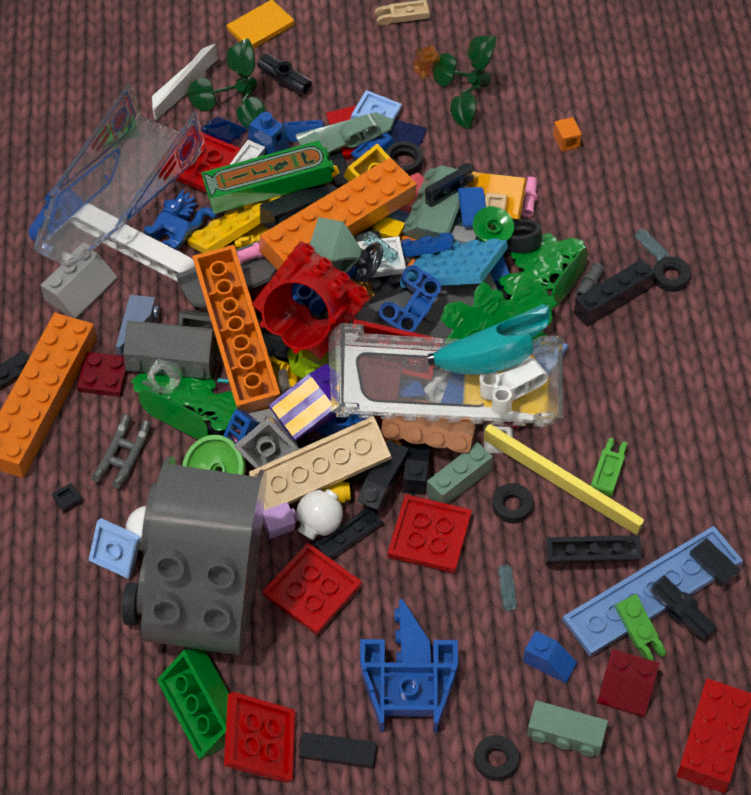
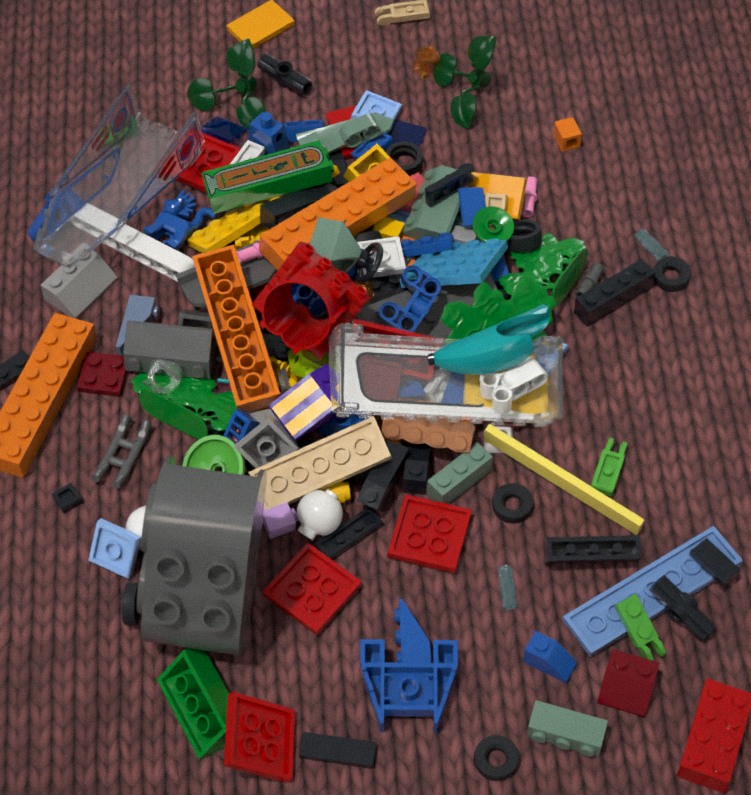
(179, 84): white wedge -> none
(390, 253): clear light blue axle -> none

